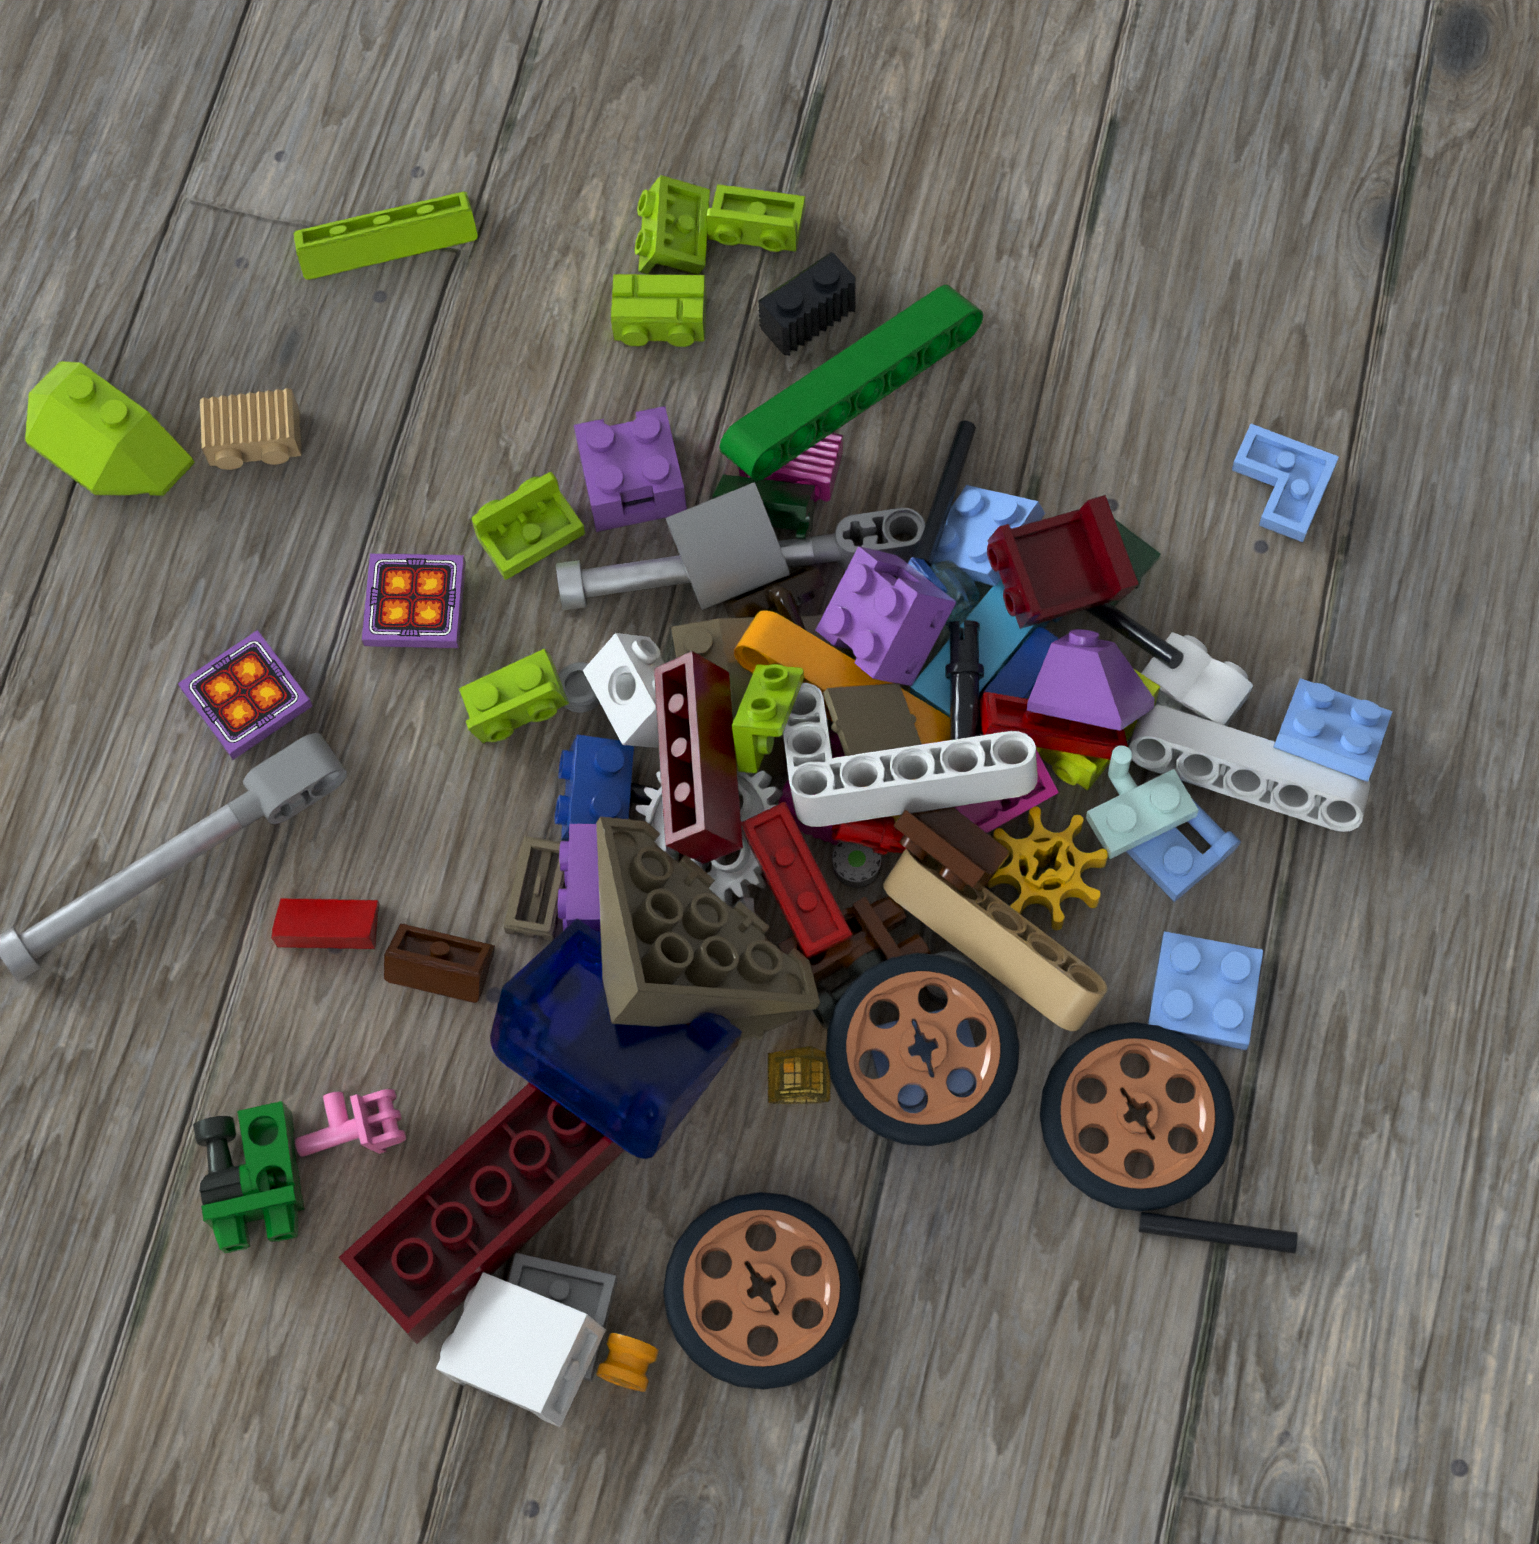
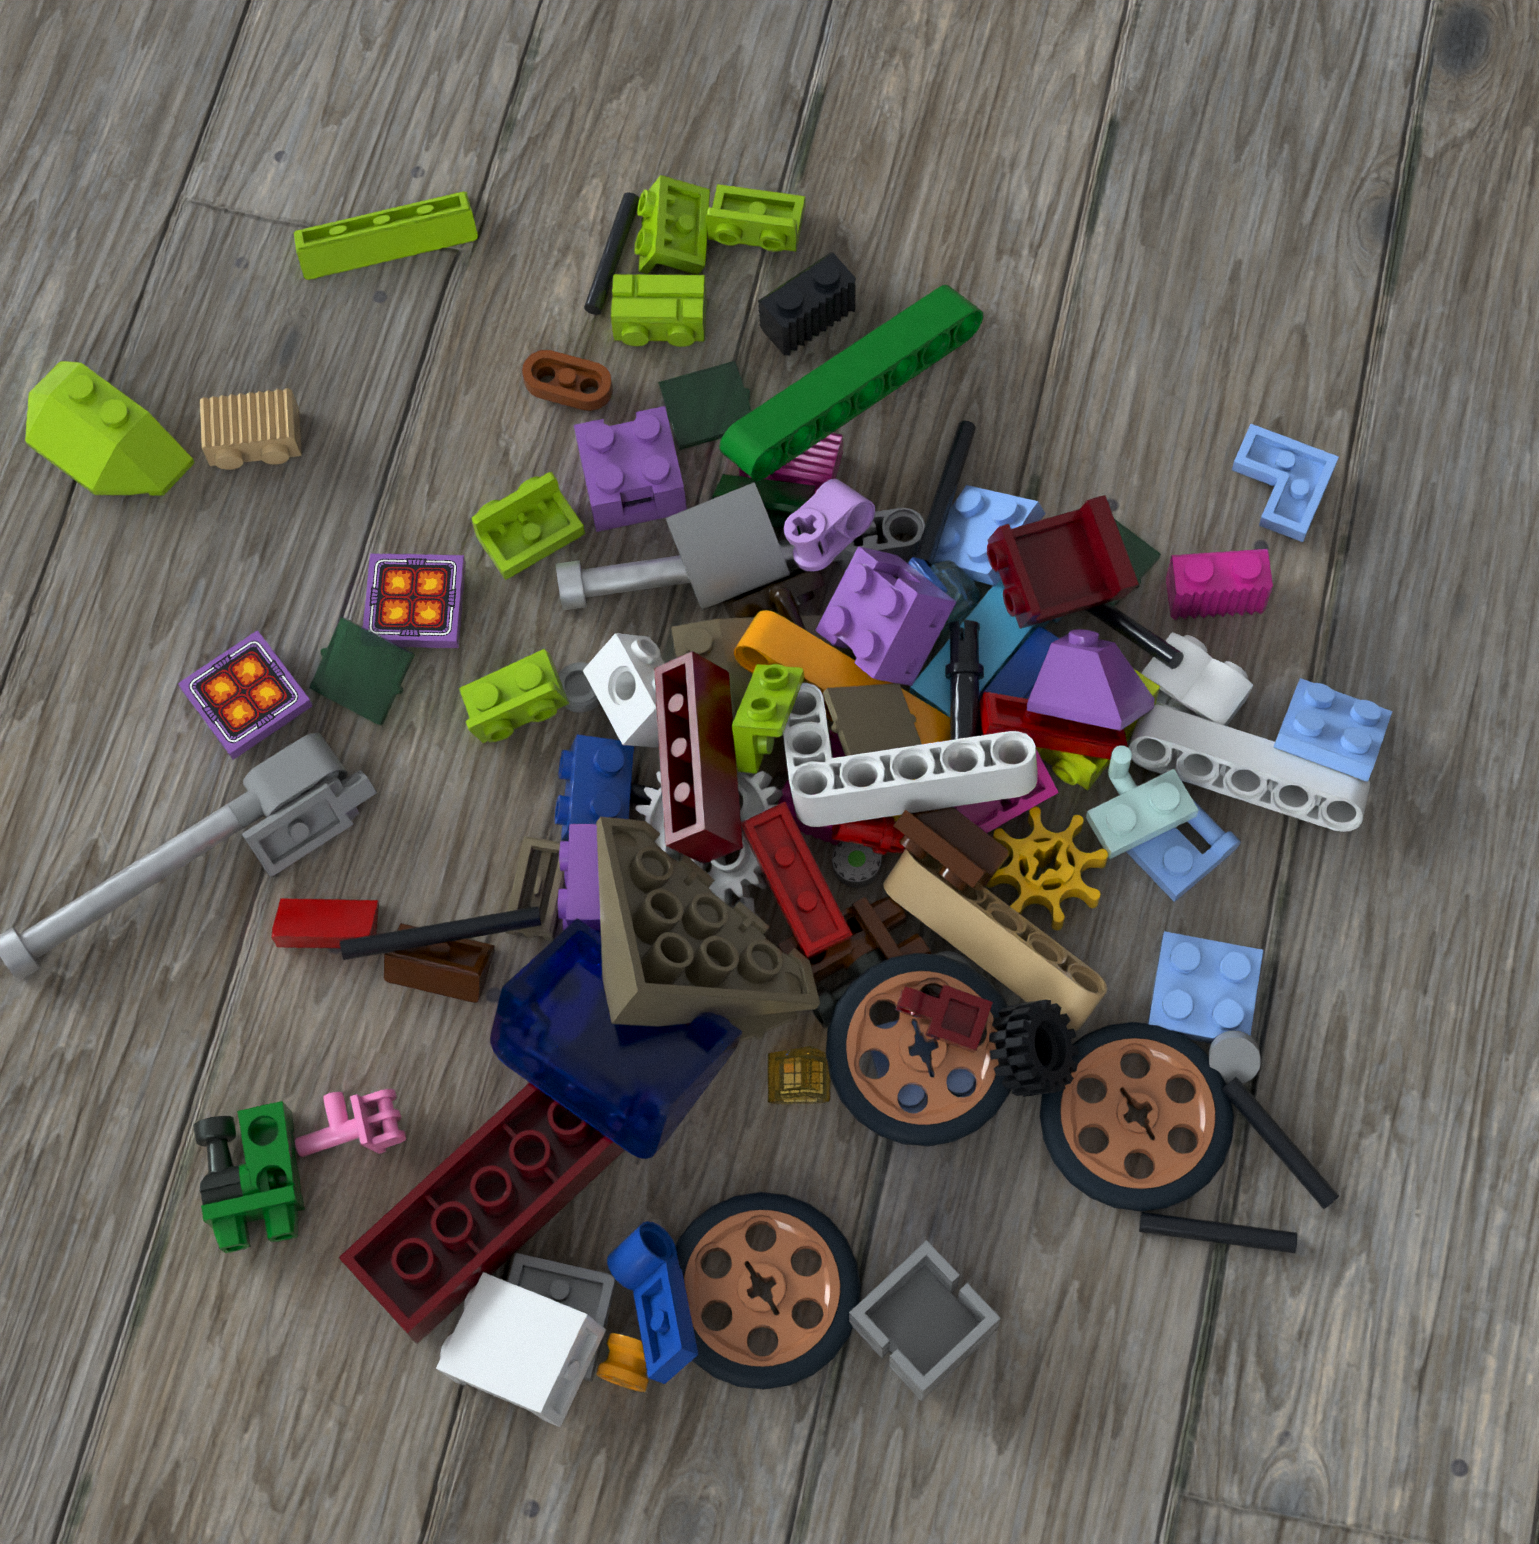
(308, 821): none -> light grey hinge
(361, 671): none -> clear green piece
(440, 933): none -> black bar
(570, 379): none -> dark orange plate
(612, 254): none -> black bar
(651, 1269): none -> blue plate
(704, 403): none -> clear green piece
(827, 519): none -> lavender piece
(923, 1321): none -> light grey piece
(953, 1016): none -> dark red plate
(1033, 1048): none -> black tyre
(1219, 583): none -> dark pink brick
(1235, 1056): none -> light grey tile
(1280, 1143): none -> black bar

